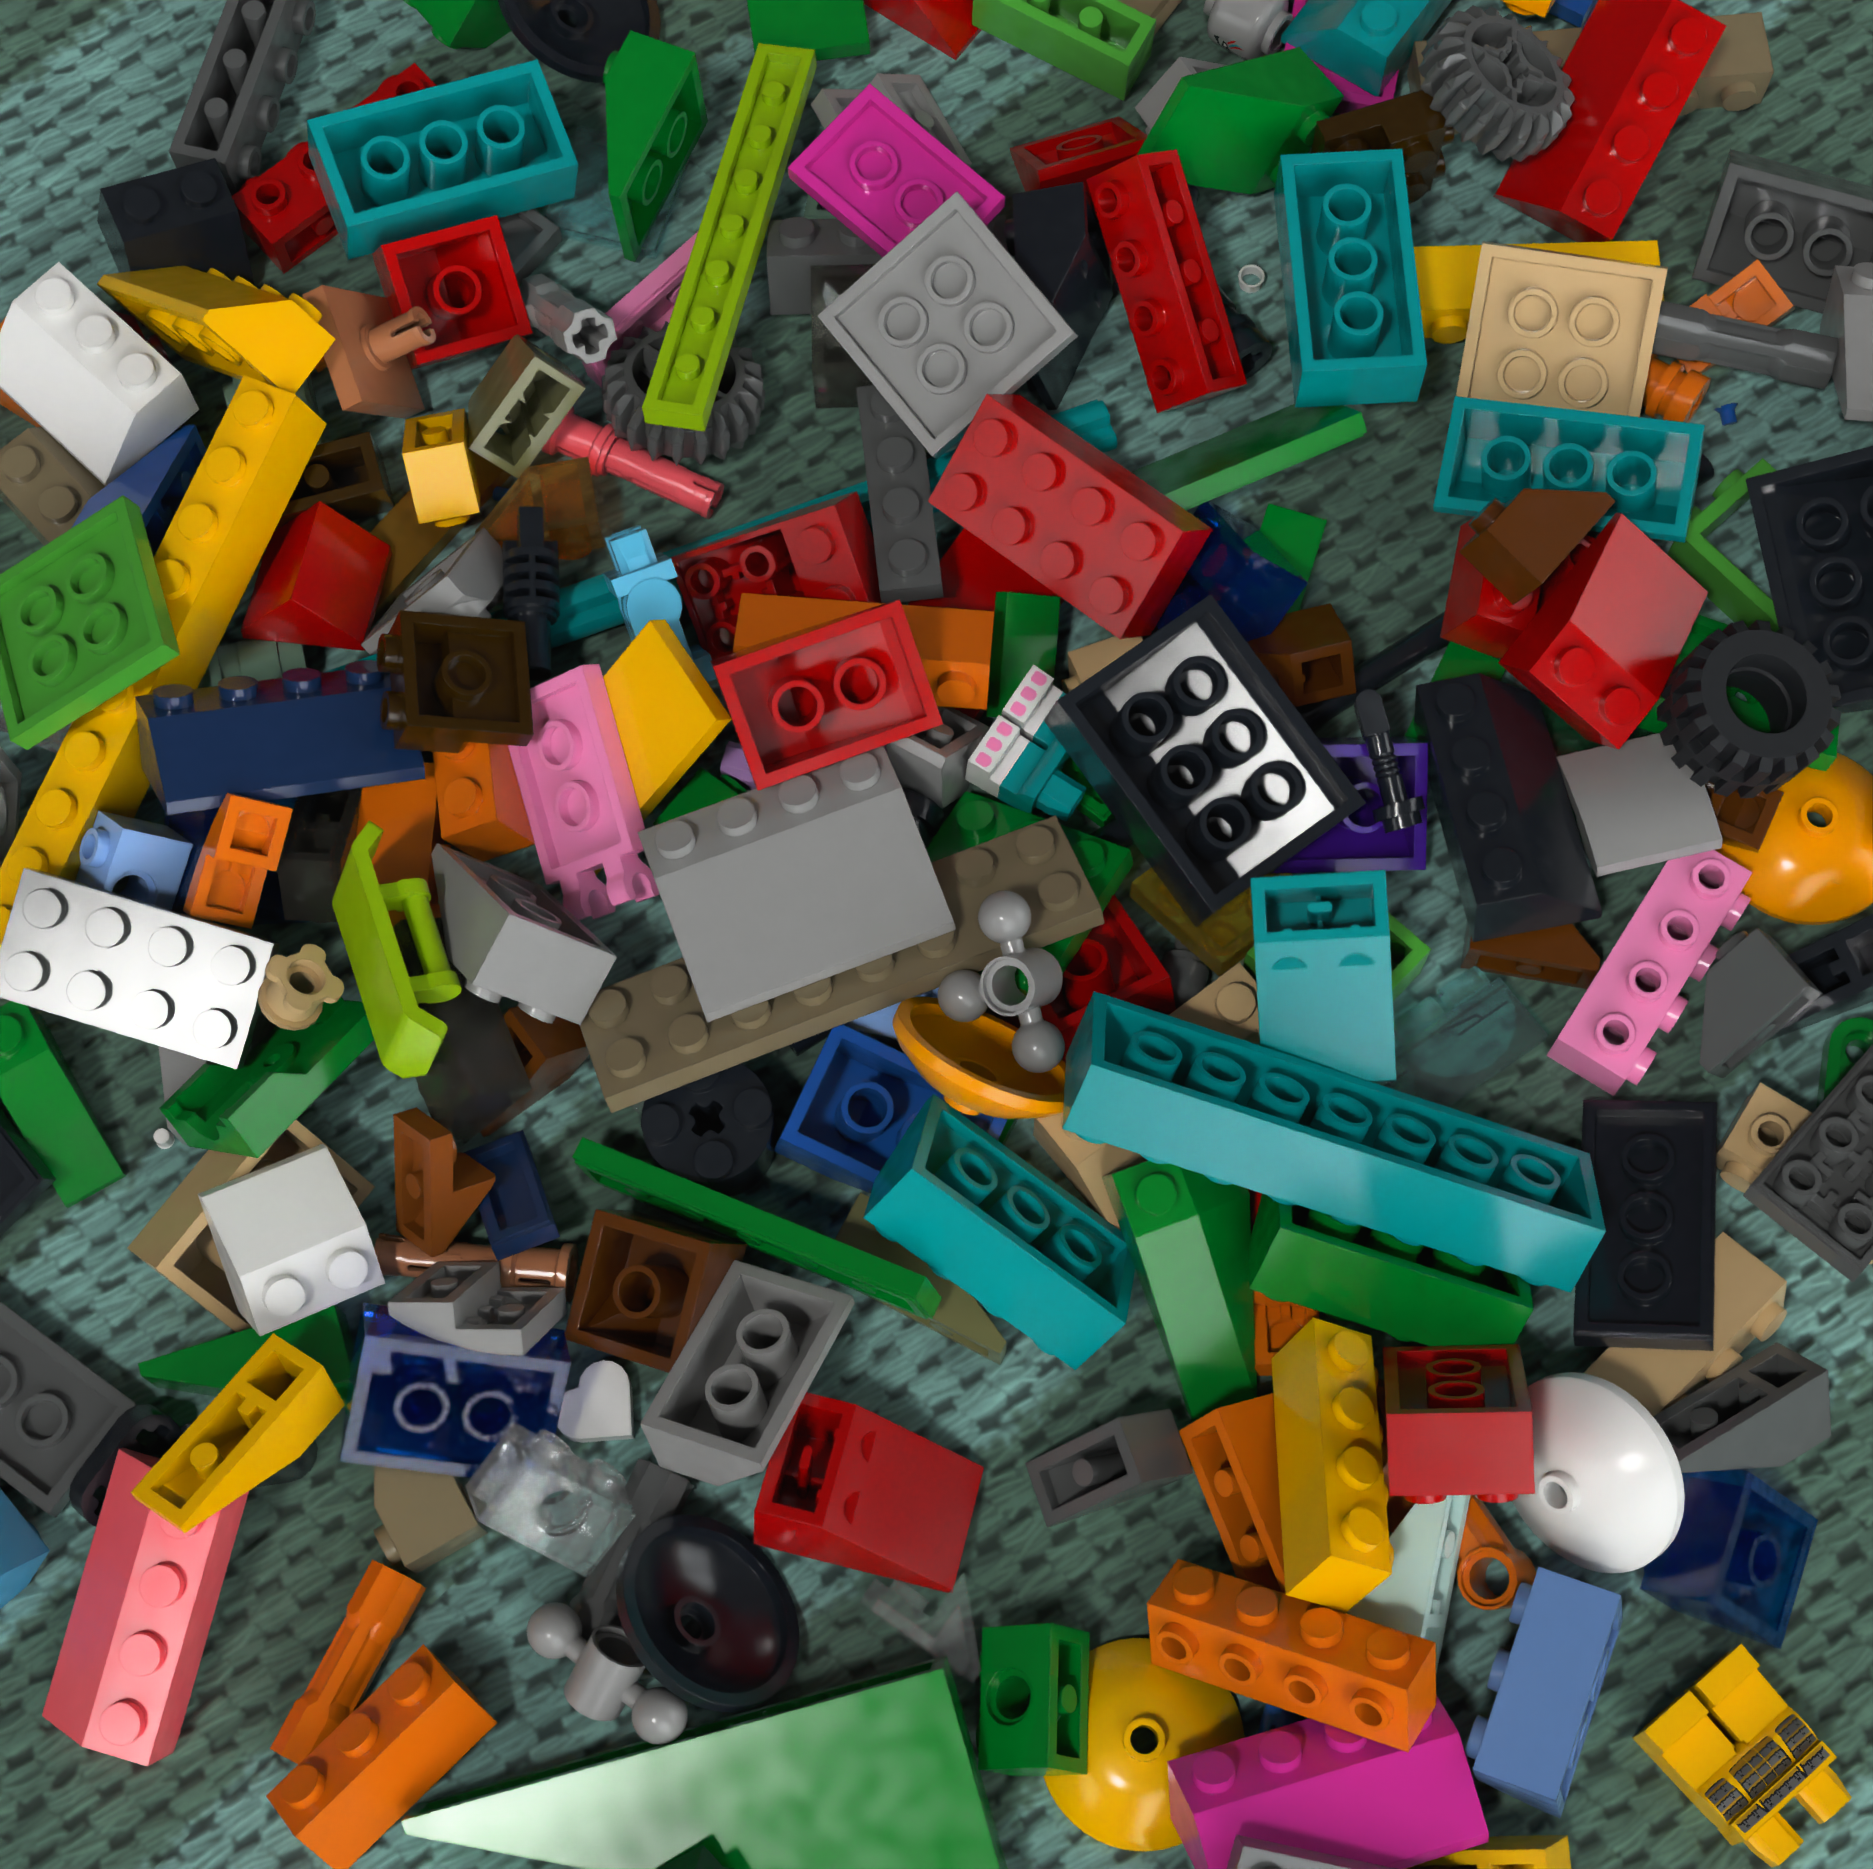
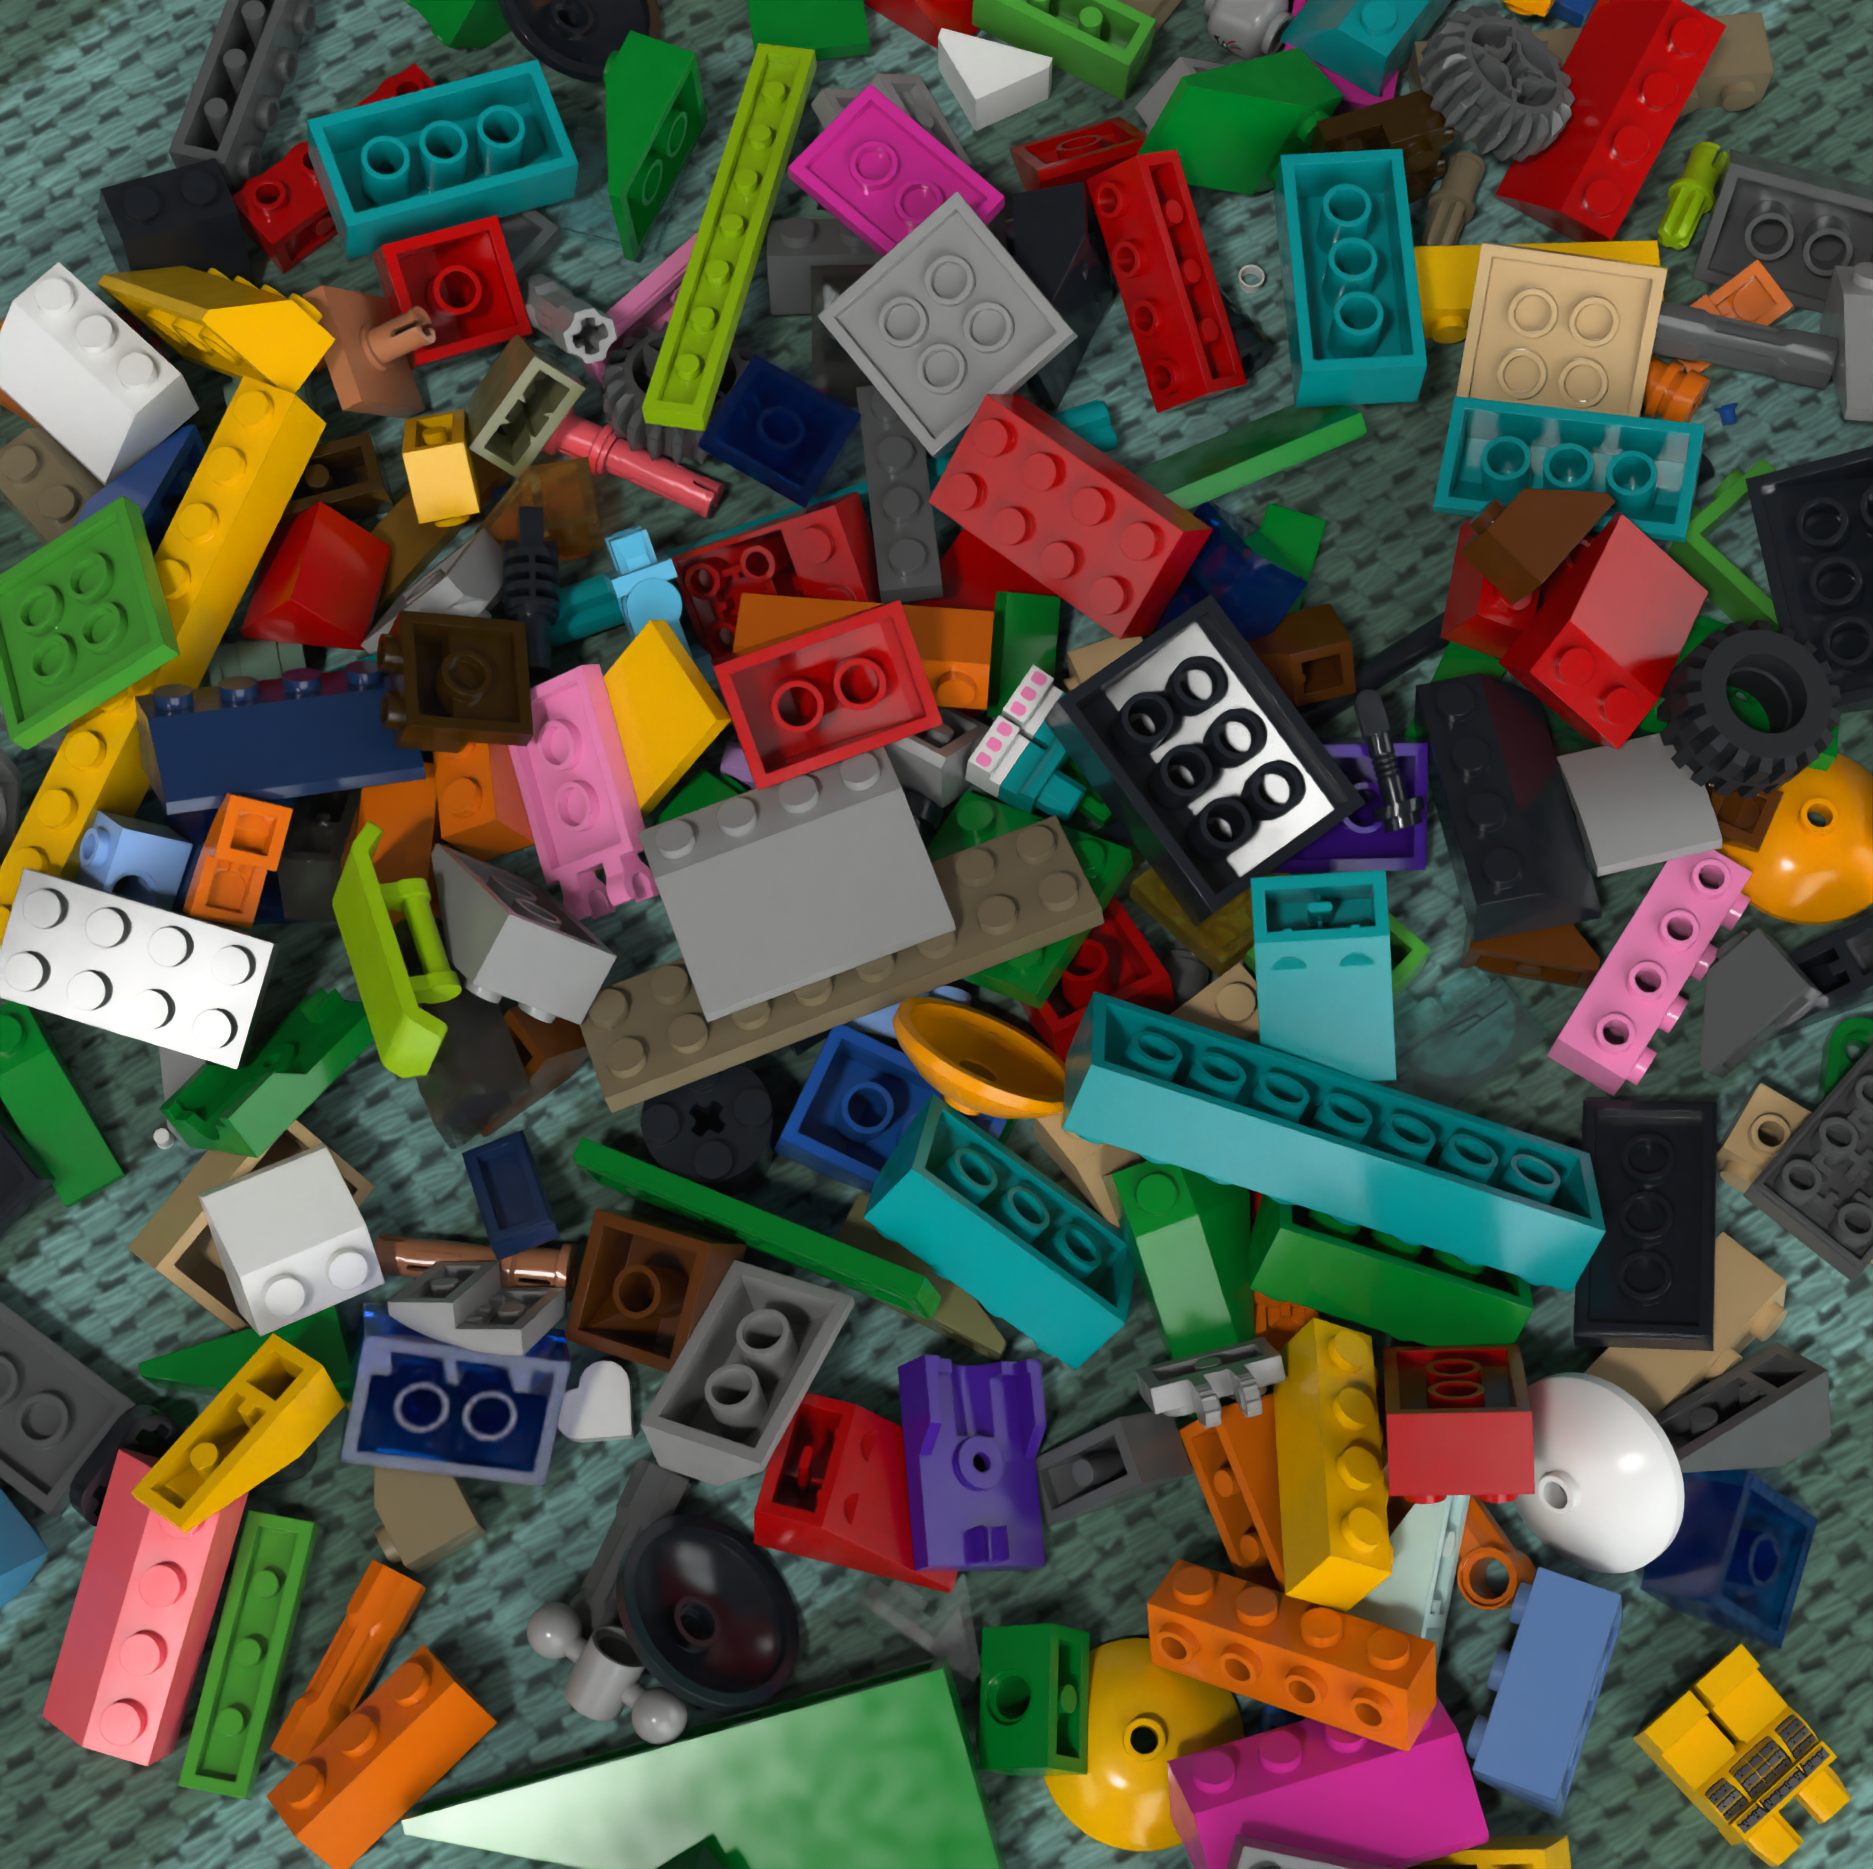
(249, 1655): none -> bright green plate
(297, 987): tan brick -> none
(433, 1182): dark orange slope -> none
(570, 1528): clear brick -> none
(780, 432): none -> clear blue slope
(956, 1512): none -> dark purple piece
(966, 994): light grey piece -> none
(992, 77): none -> white slope
(1200, 1379): none -> light grey hinge
(1453, 202): none -> dark tan axle
(1691, 195): none -> lime axle

